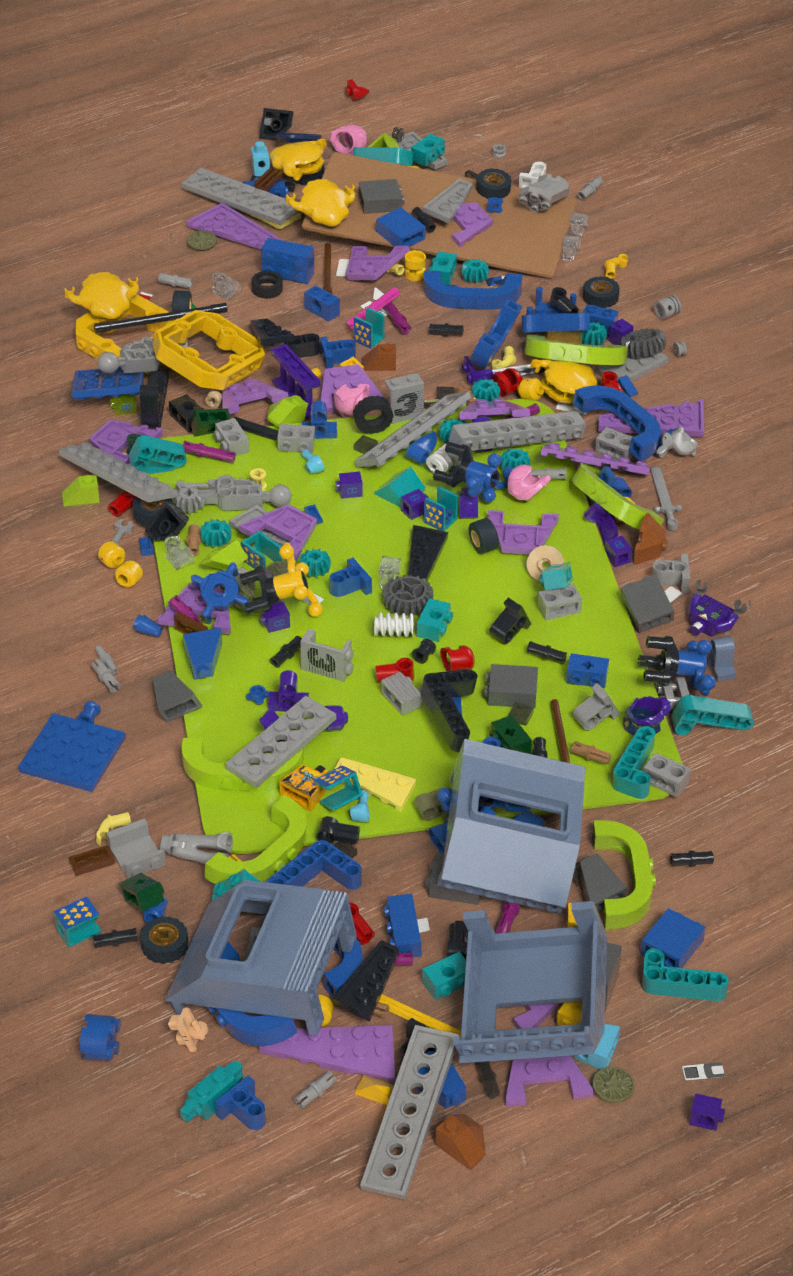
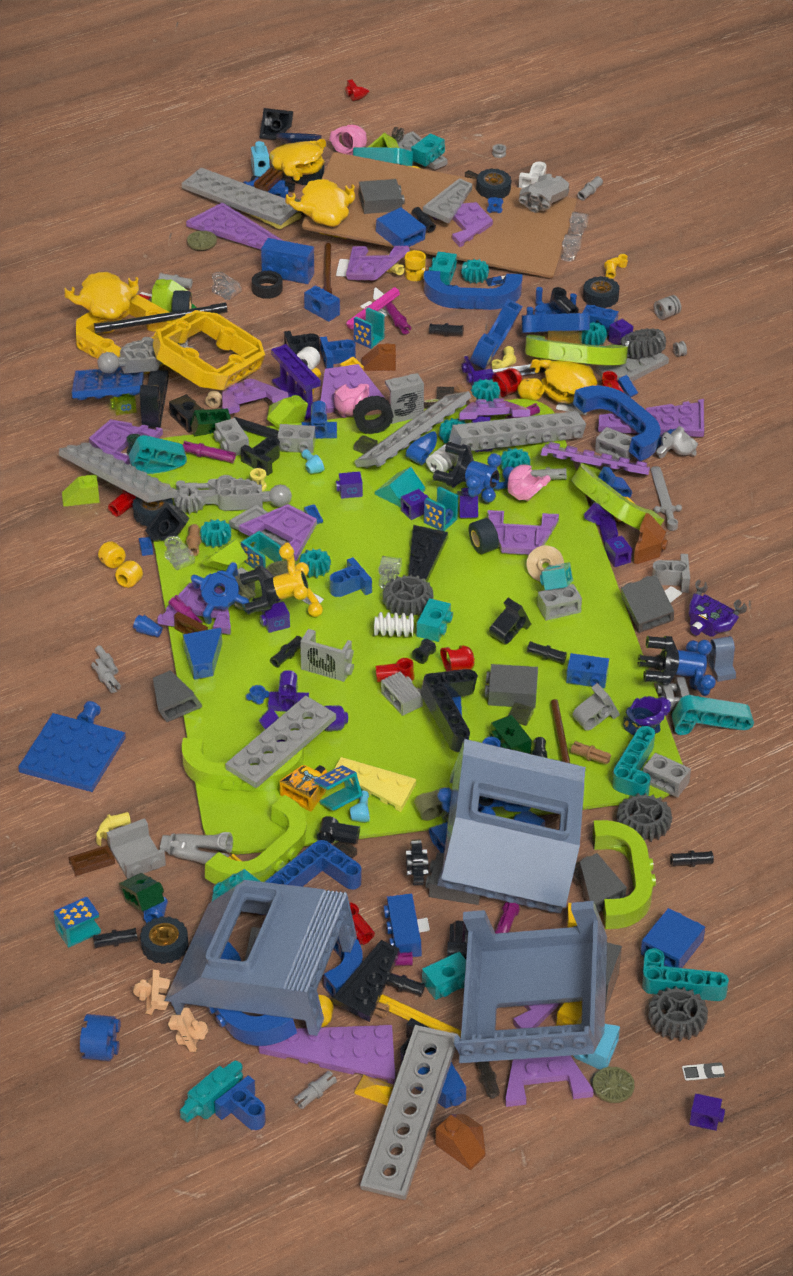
(121, 530): light grey bar -> none
(150, 990): none -> light nougat hips
(163, 292): none -> lime slope
(262, 454): none -> black tile
(269, 333): black wing -> none
(310, 357): none -> white head
(403, 983): none -> black pin
(417, 862): none -> black gear
(645, 812): none -> dark grey gear
(678, 1006): none -> dark grey gear

